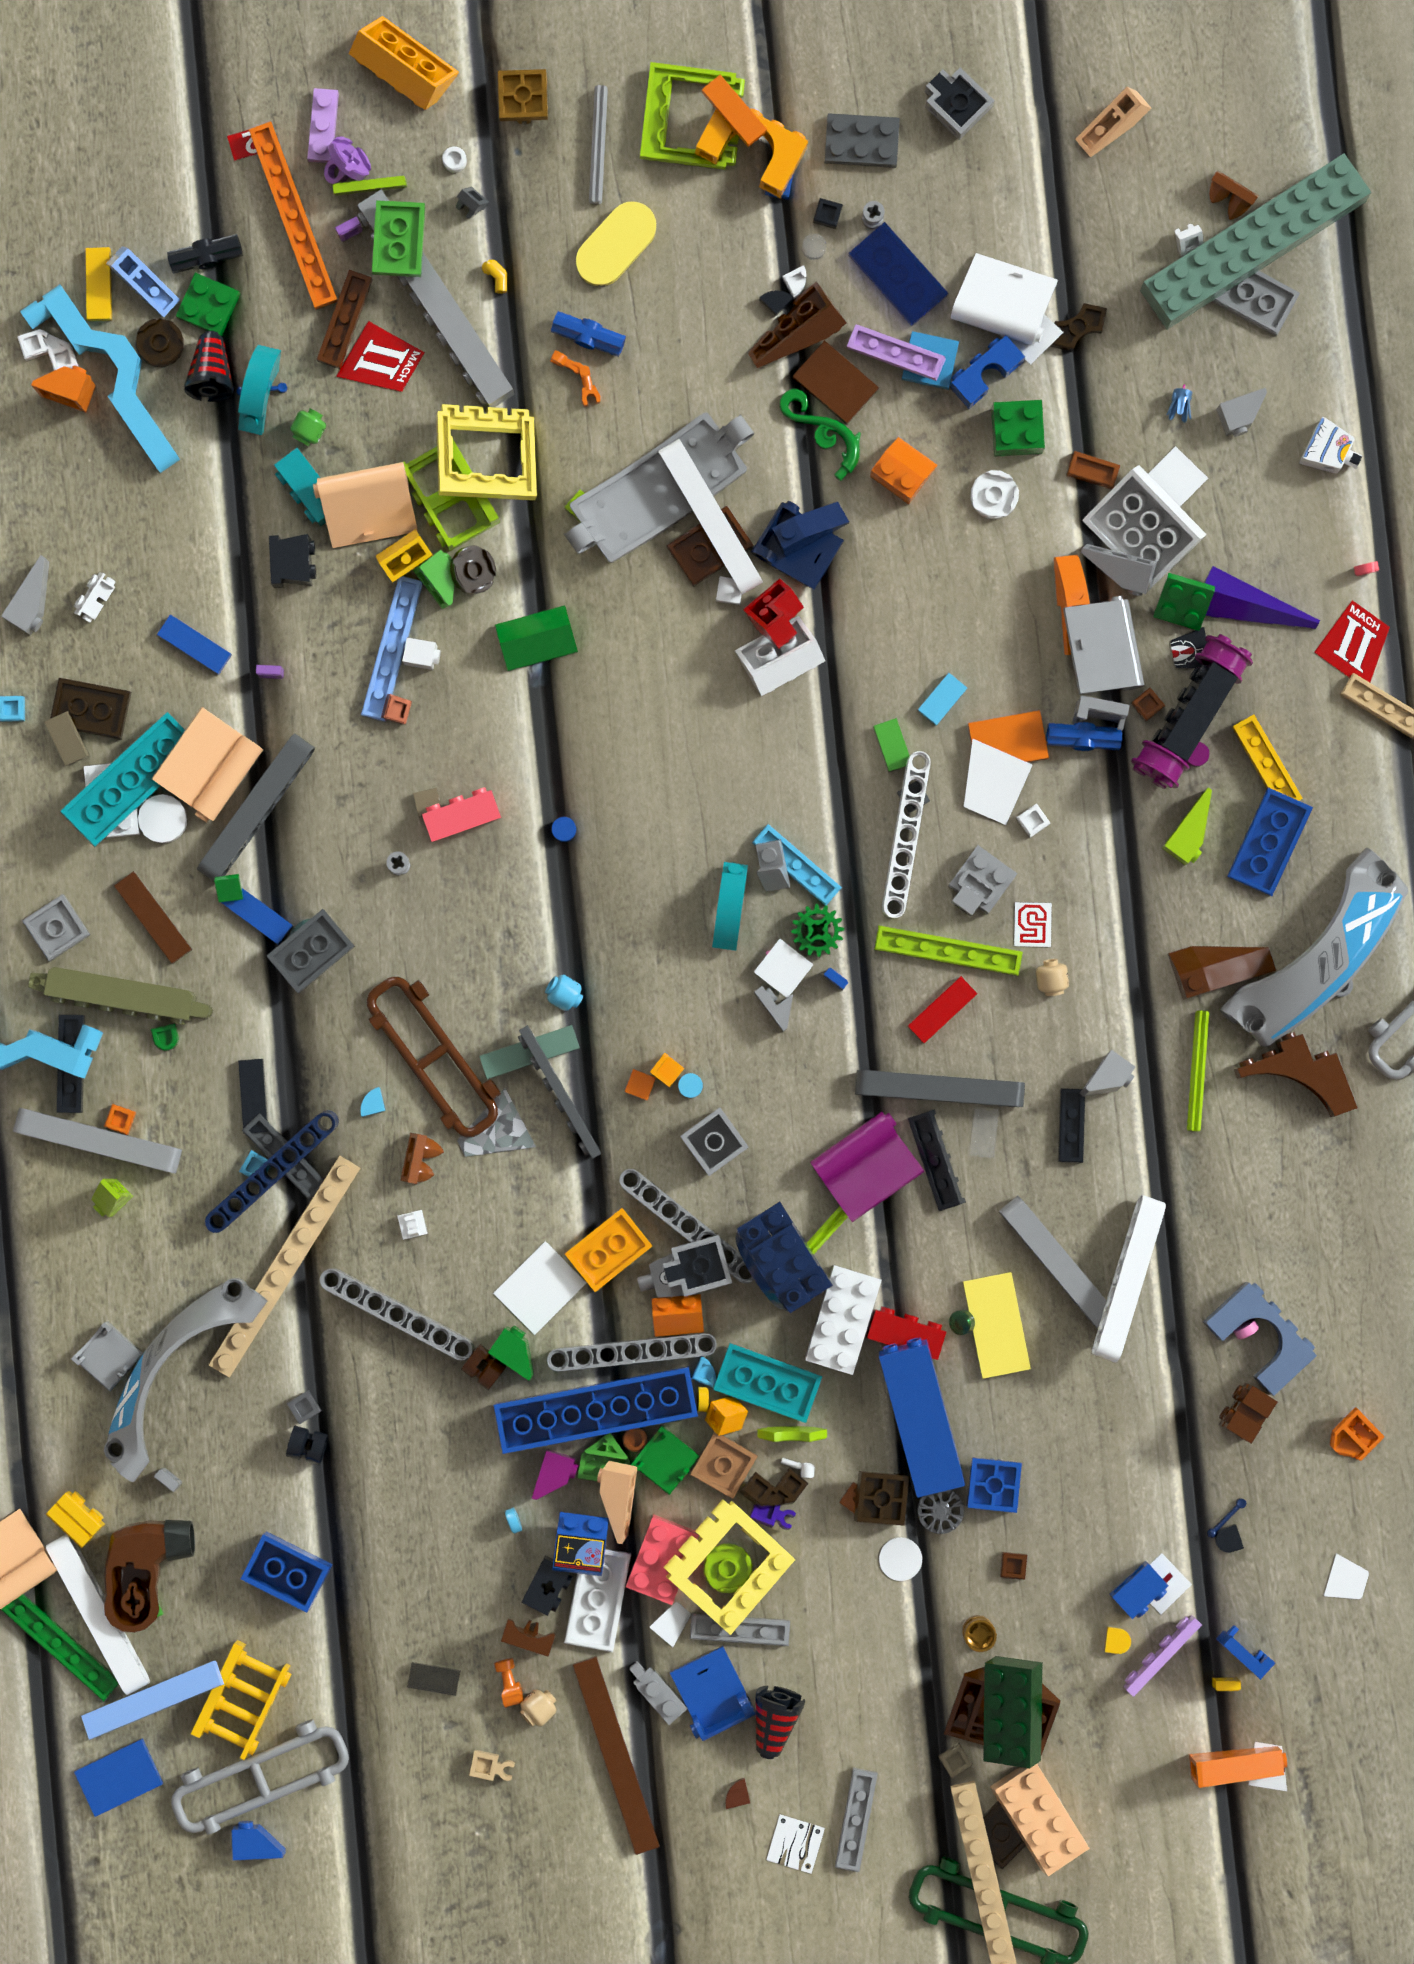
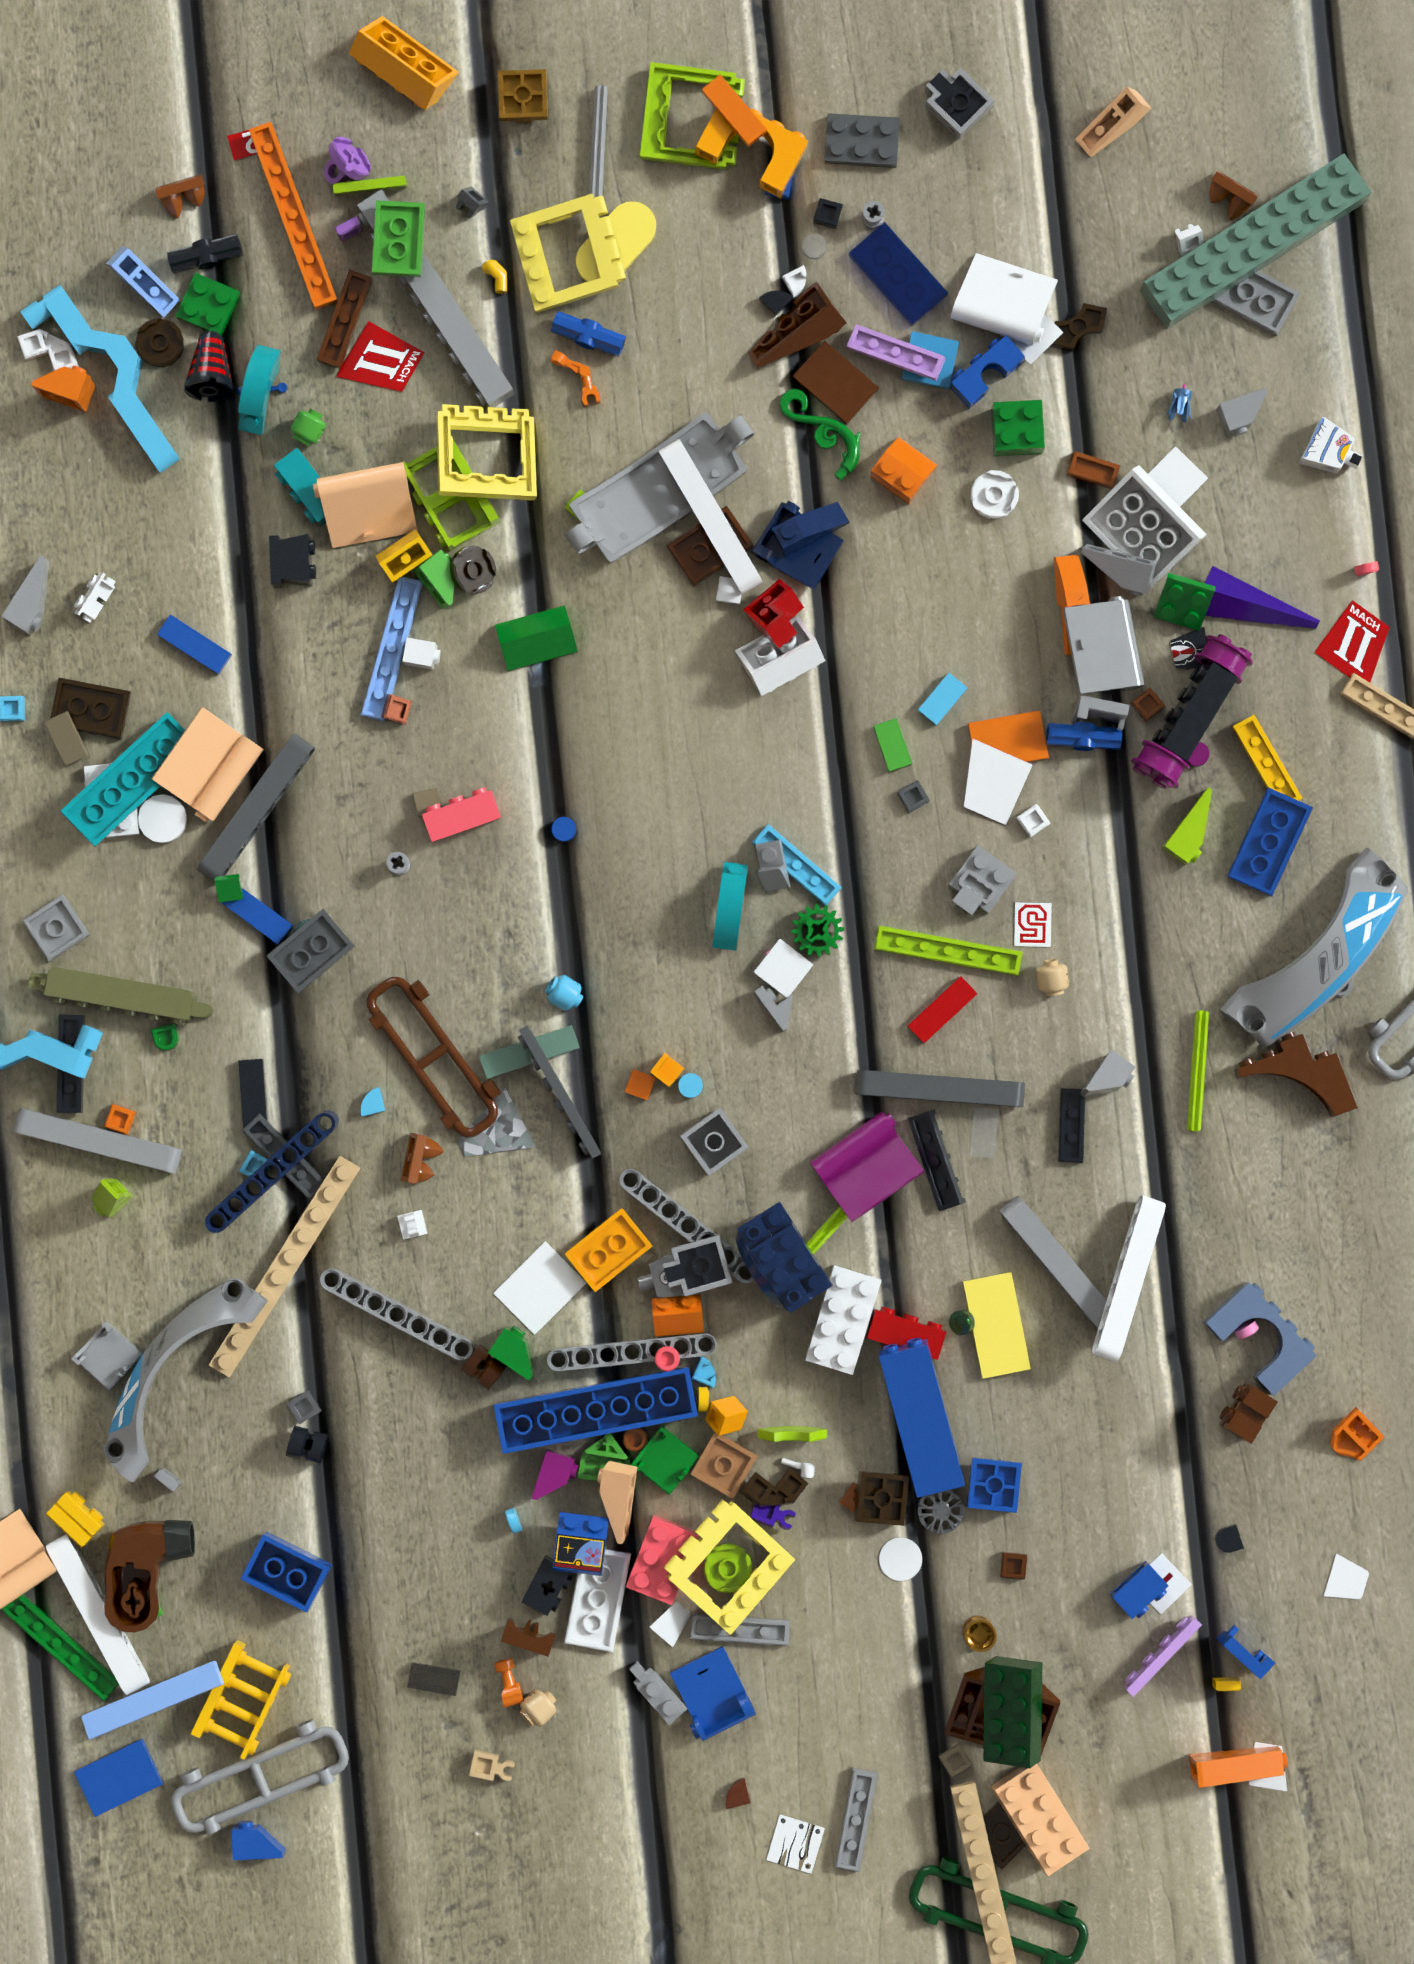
(98, 284): yellow tile -> none
(153, 917): reddish brown tile -> none
(171, 193): none -> dark orange tile
(269, 671): medium lavender tile -> none
(322, 124): lavender plate -> none
(454, 159): white tile -> none
(535, 264): none -> light yellow hinge
(616, 1755): reddish brown tile -> none
(667, 1358): none -> coral tile
(767, 1382): teal plate -> none
(775, 1719): black cone -> none
(835, 978): blue tile -> none
(913, 825): white beam -> none
(1117, 1640): yellow tile -> none
(1214, 967): reddish brown wedge -> none
(1240, 1503): dark blue hinge -> none

